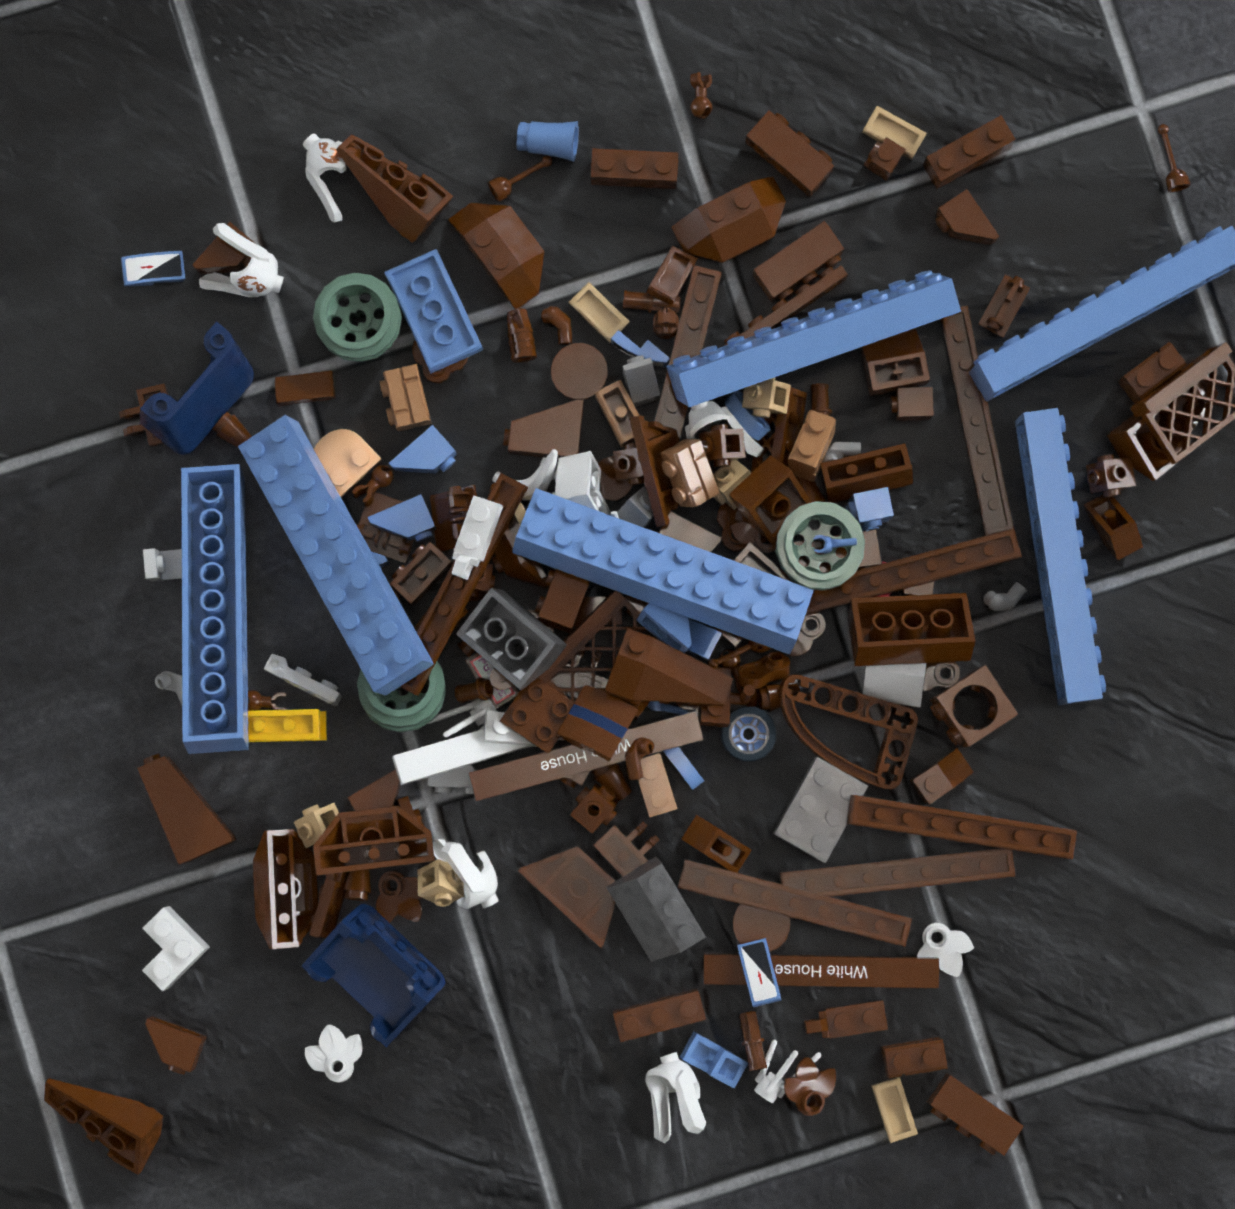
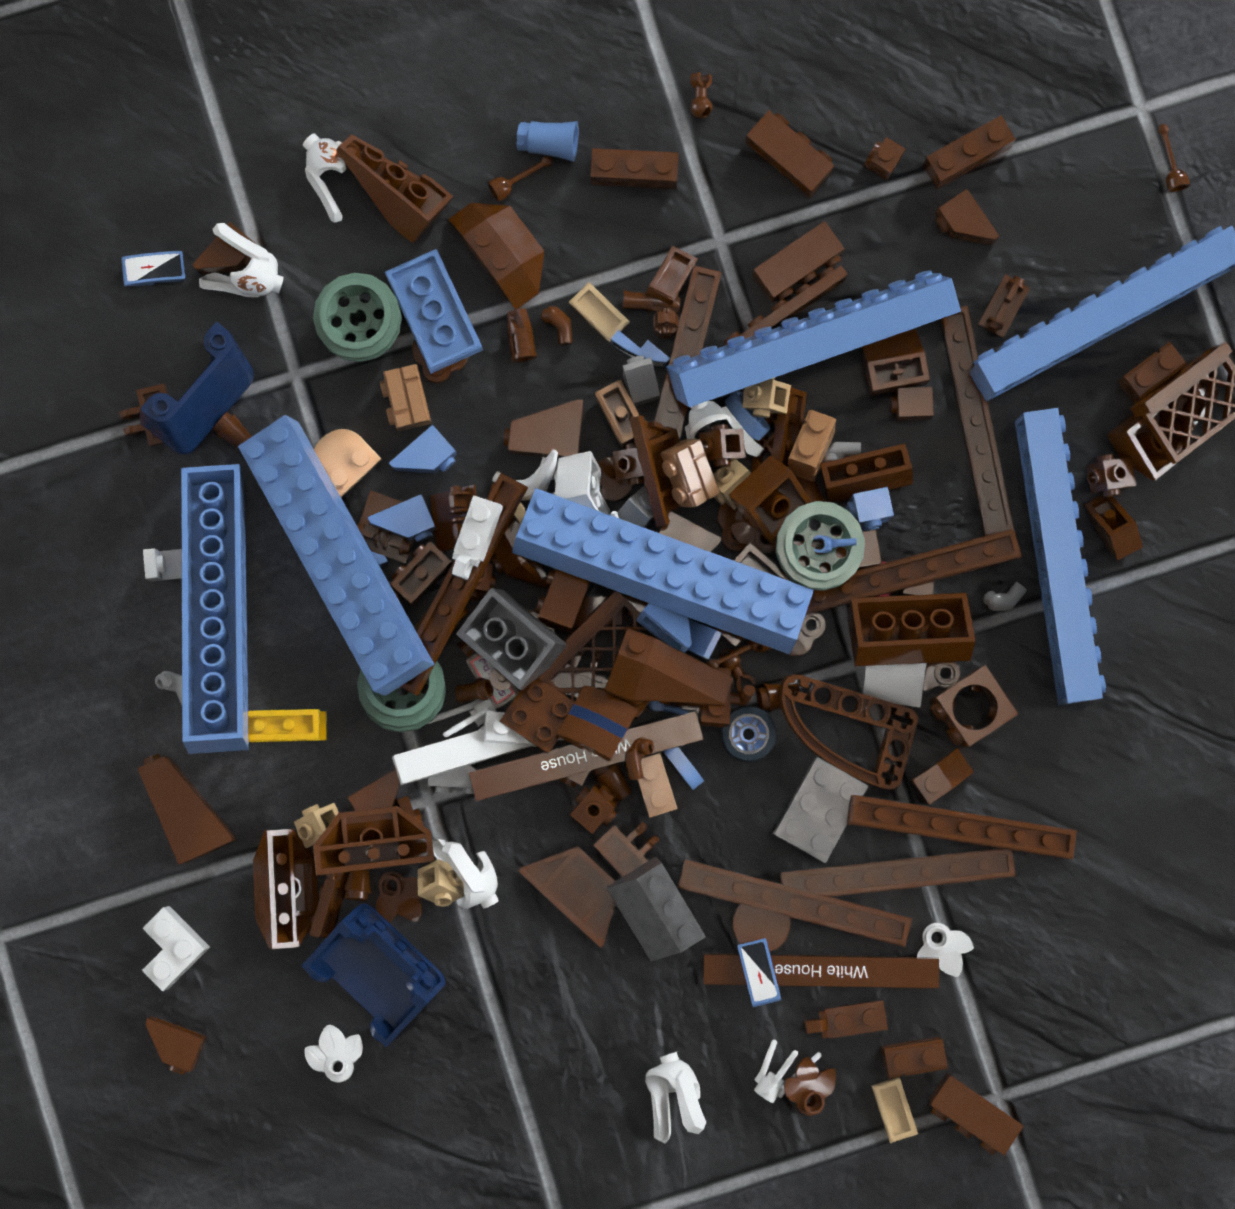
(117, 1122): reddish brown wedge -> none
(258, 701): reddish brown arm -> none
(302, 679): white hinge -> none
(304, 388): reddish brown slope -> none
(379, 478): reddish brown arm -> none
(579, 371): reddish brown tile -> none
(659, 1015): reddish brown brick -> none
(713, 1059): medium blue slope -> none
(716, 844): reddish brown slope -> none
(732, 221): reddish brown wedge -> none
(752, 1041): reddish brown axle -> none
(759, 673): reddish brown piece -> none
(820, 398): reddish brown pin -> none
(884, 124): tan tile -> none

